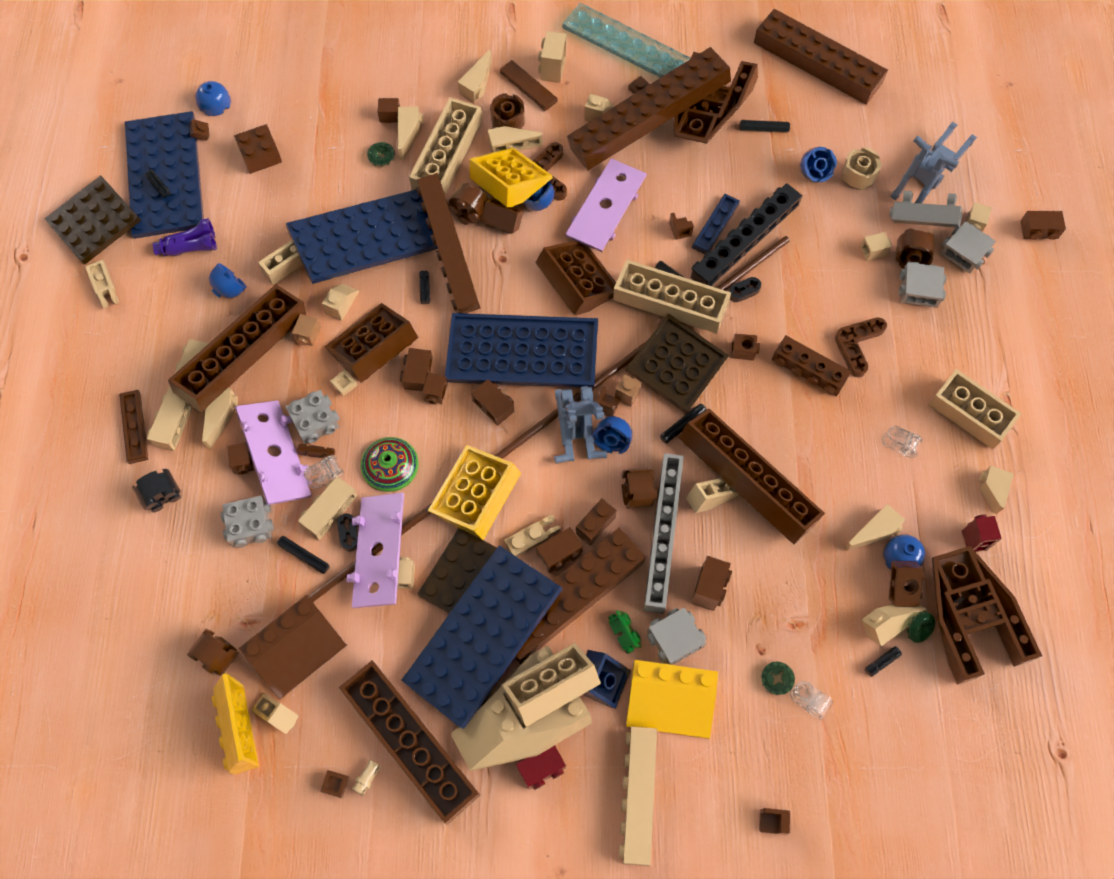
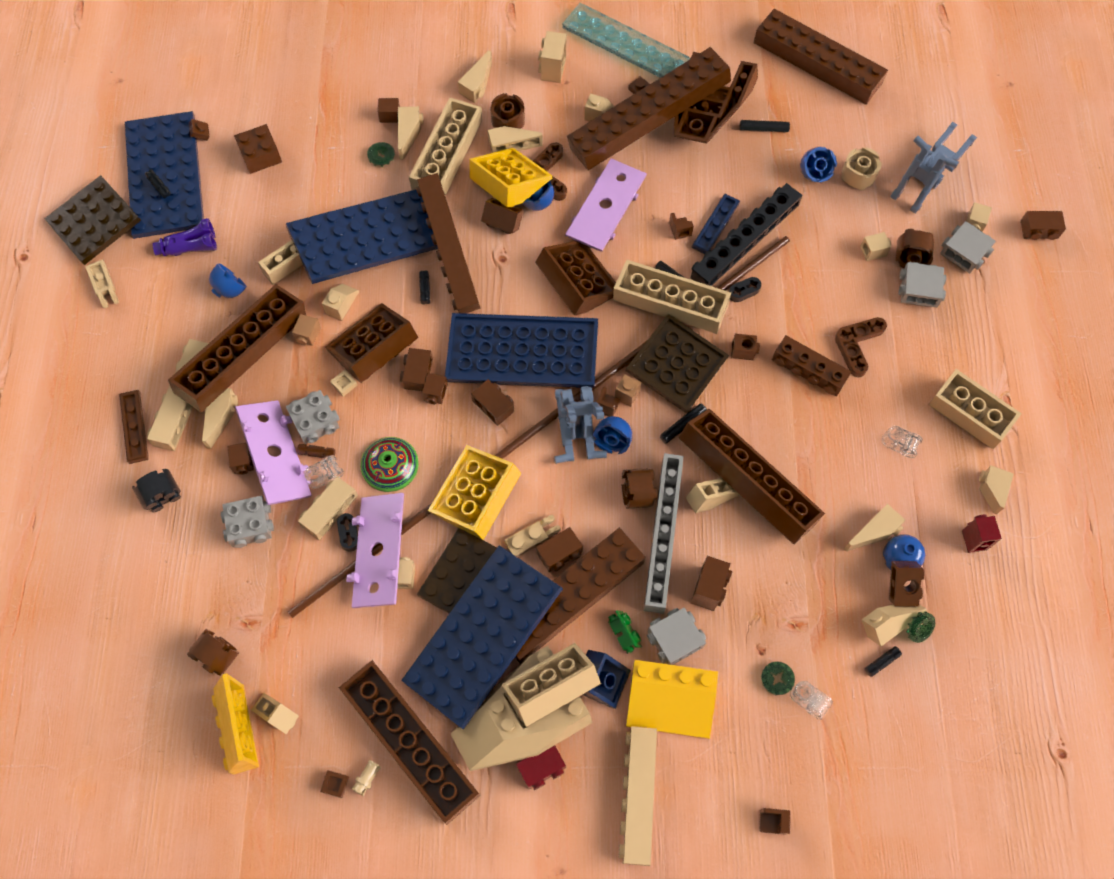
(212, 98): blue cylinder -> none
(292, 647): reddish brown slope -> none
(303, 554): black axle -> none
(468, 203): reddish brown brick -> none
(528, 85): reddish brown tile -> none
(595, 522): reddish brown brick -> none
(927, 214): light grey brick -> none
(974, 600): reddish brown wedge -> none

